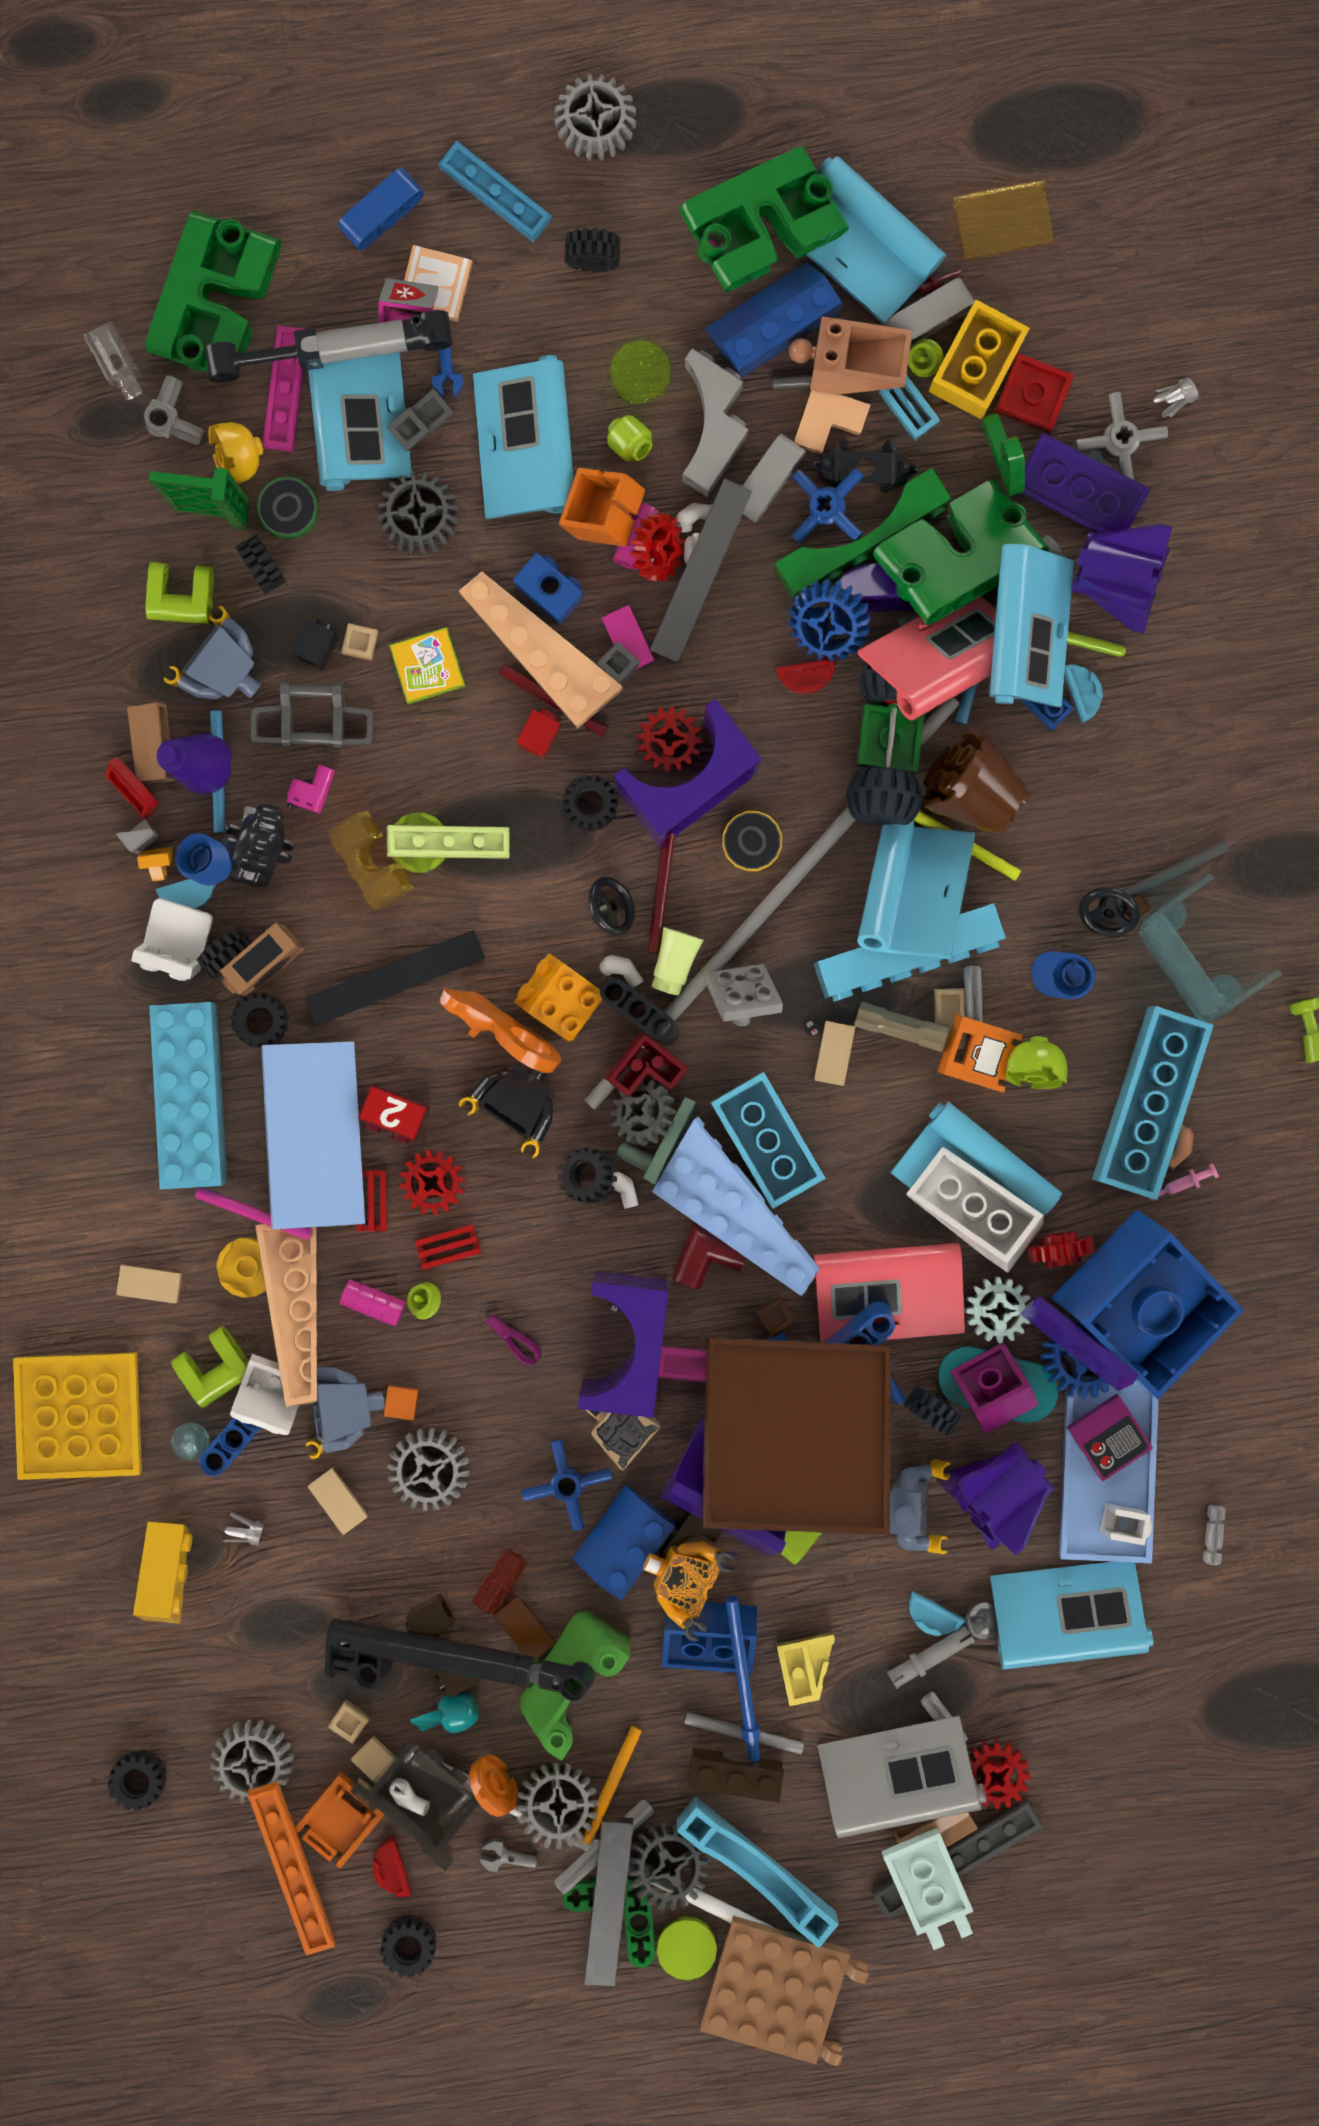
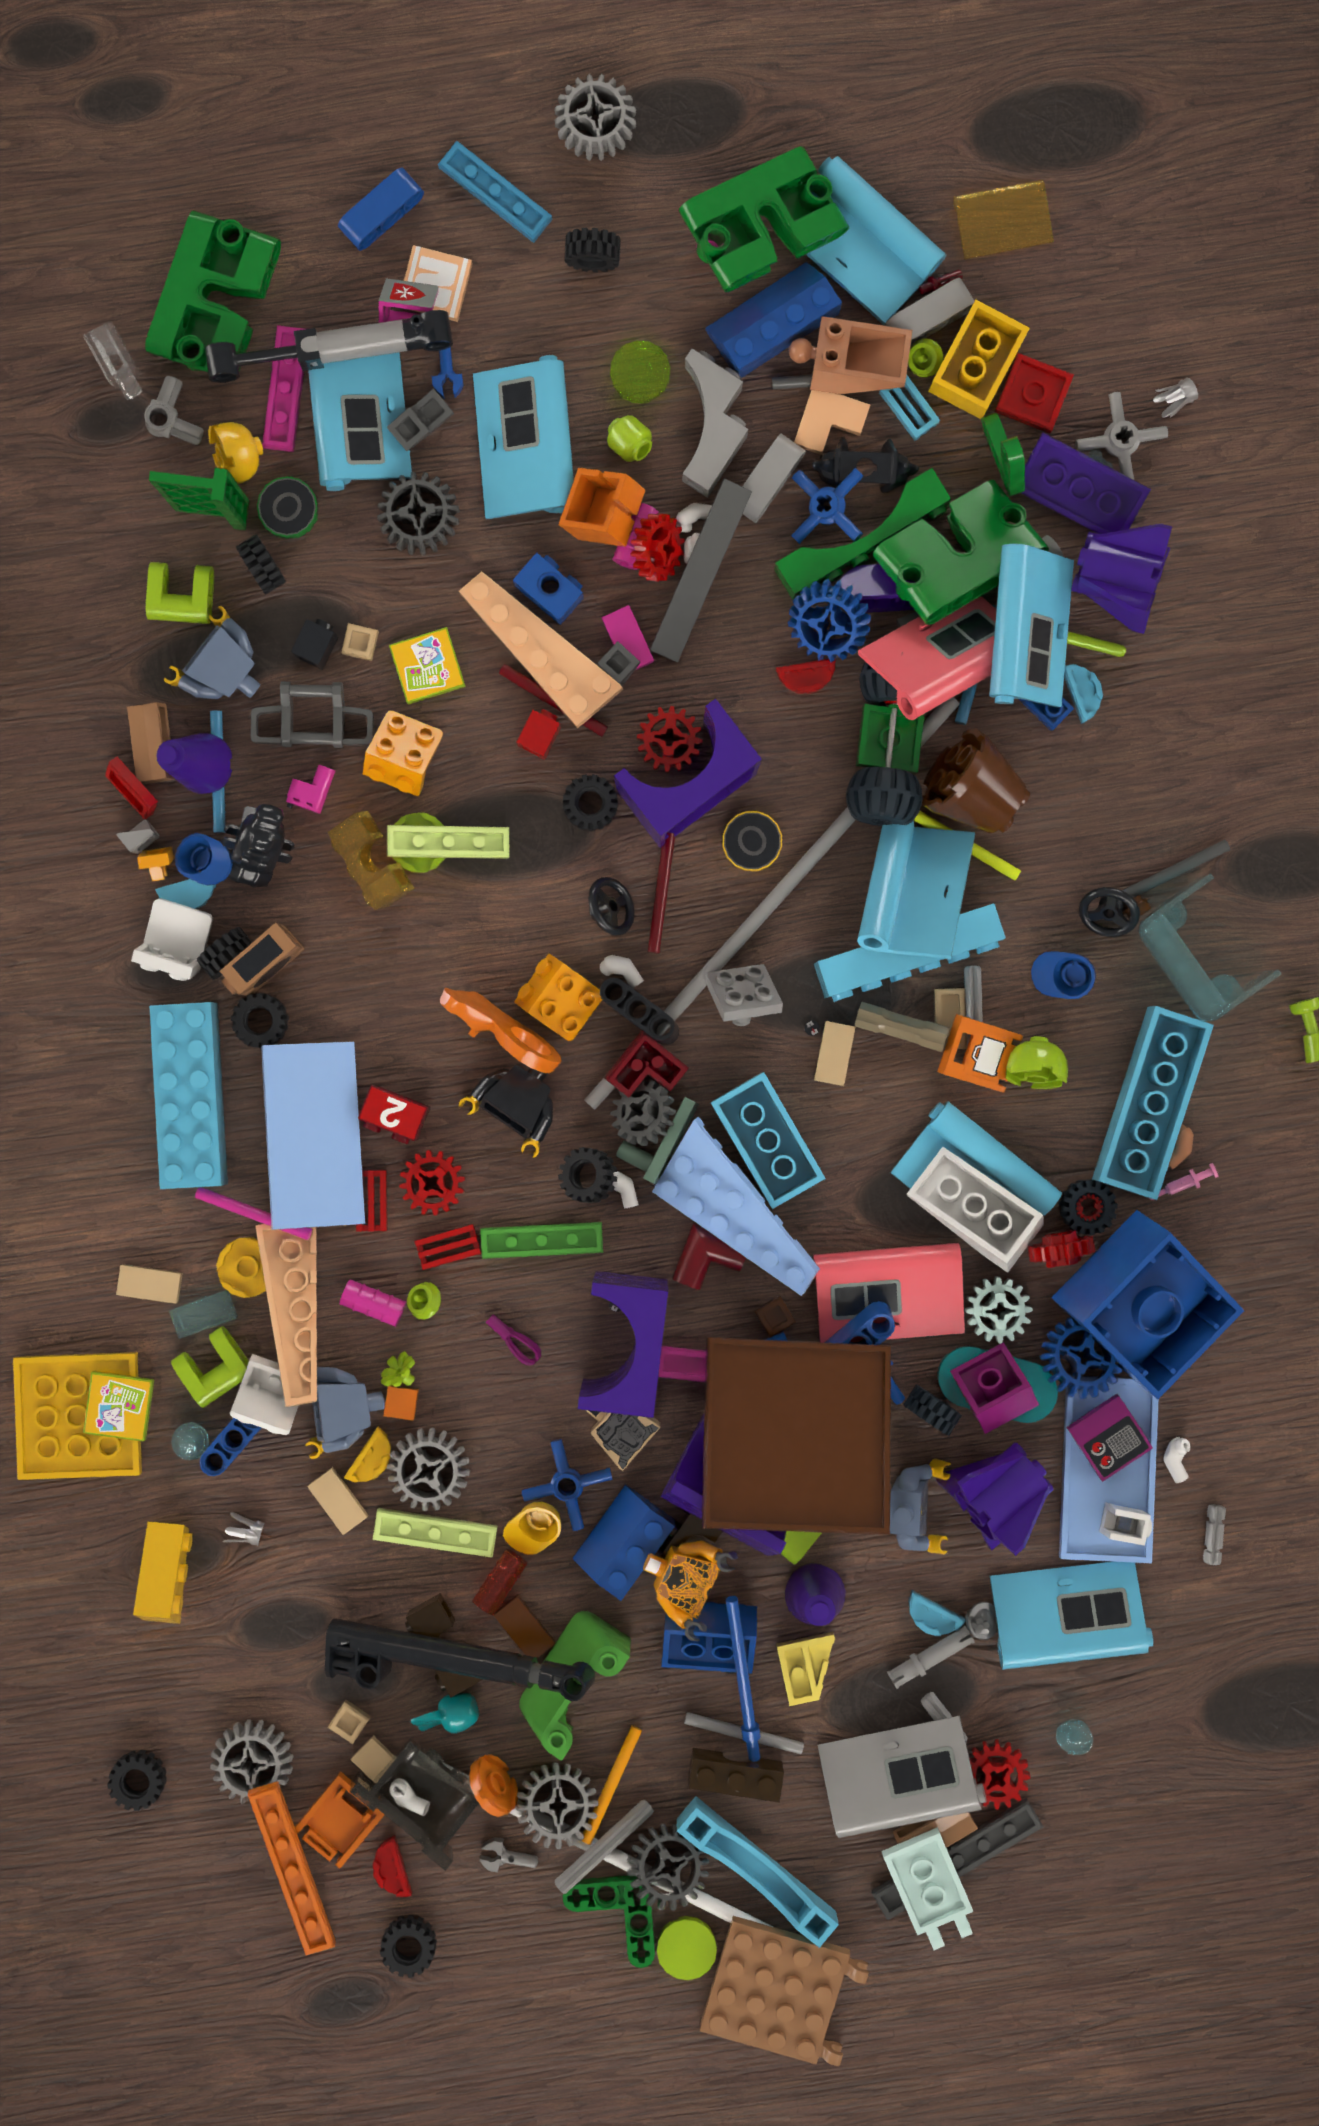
(118, 1406): none -> tile
(203, 1314): none -> clear light blue tile
(372, 1458): none -> yellow tile
(395, 978): black tile -> none
(399, 1371): none -> lime plant
(401, 752): none -> light orange bracket
(435, 1532): none -> yellowish green tile
(533, 1528): none -> yellow cap
(541, 1240): none -> bright green tile
(608, 1900): tile -> none
(675, 960): yellowish green plant -> none
(815, 1594): none -> dark purple cone
(1074, 1737): none -> clear light blue hat
(1079, 1344): dark purple tile -> none
(1103, 1204): none -> black bush
(1173, 1458): none -> white arm

